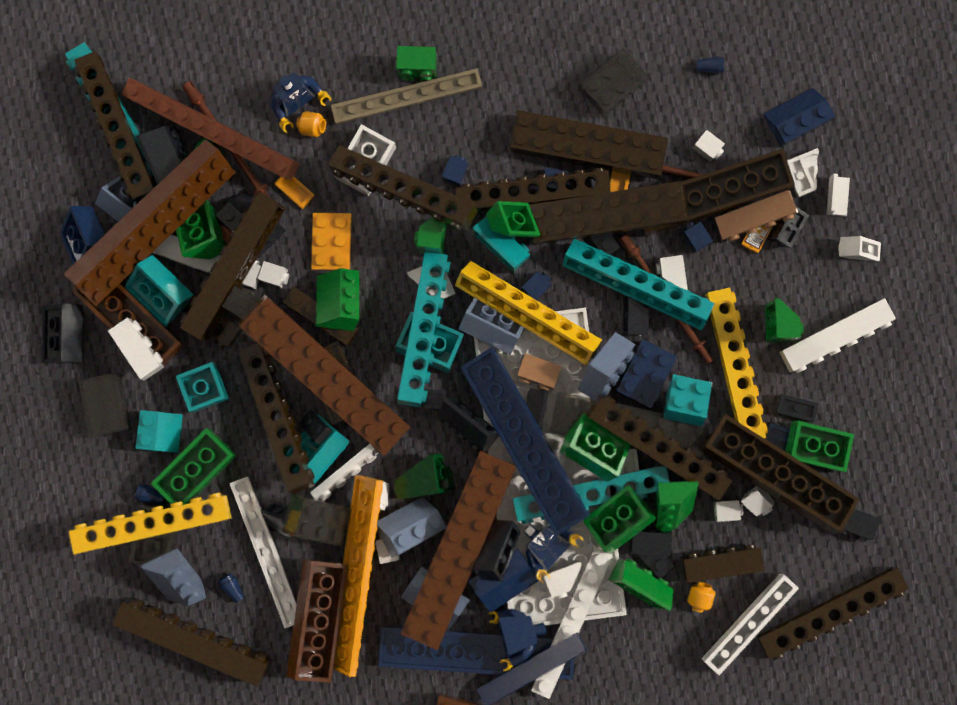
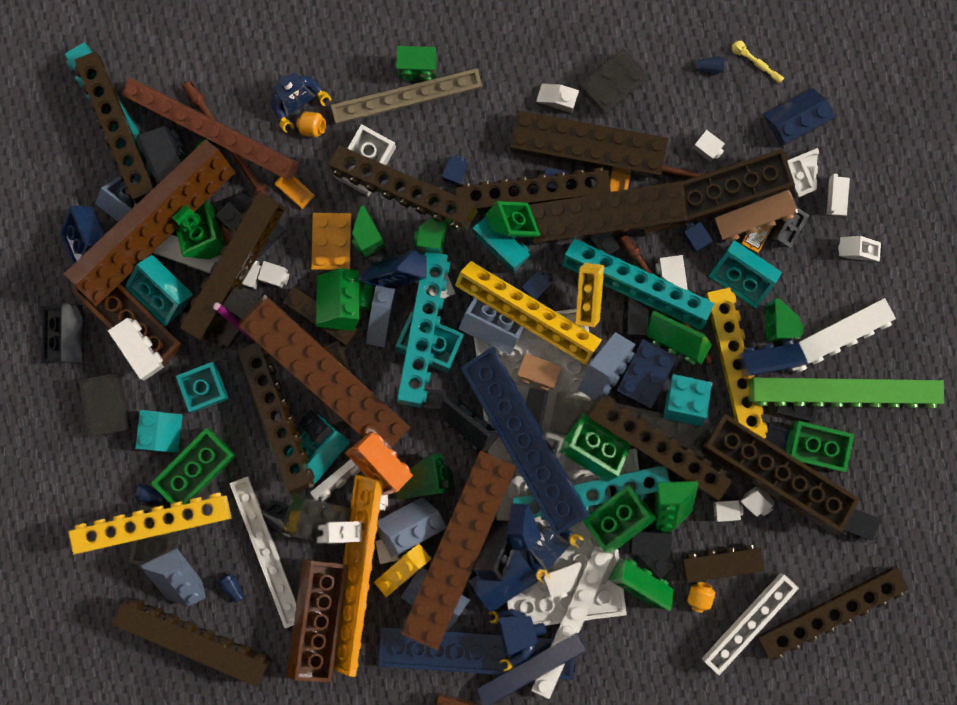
(185, 218): none -> green tile
(230, 317): none -> magenta bar
(340, 532): none -> white hinge
(365, 297): none -> green cone
(366, 236): none -> green slope
(379, 463): none -> orange slope
(380, 316): none -> sand blue slope
(396, 270): none -> dark blue slope
(402, 570): none -> yellow brick
(522, 528): none -> dark blue slope
(558, 96): none -> white slope
(589, 294): none -> yellow brick
(678, 338): none -> green slope
(739, 48): none -> light yellow piece
(745, 274): none -> teal slope
(772, 358): none -> dark blue slope
(846, 391): none -> bright green brick

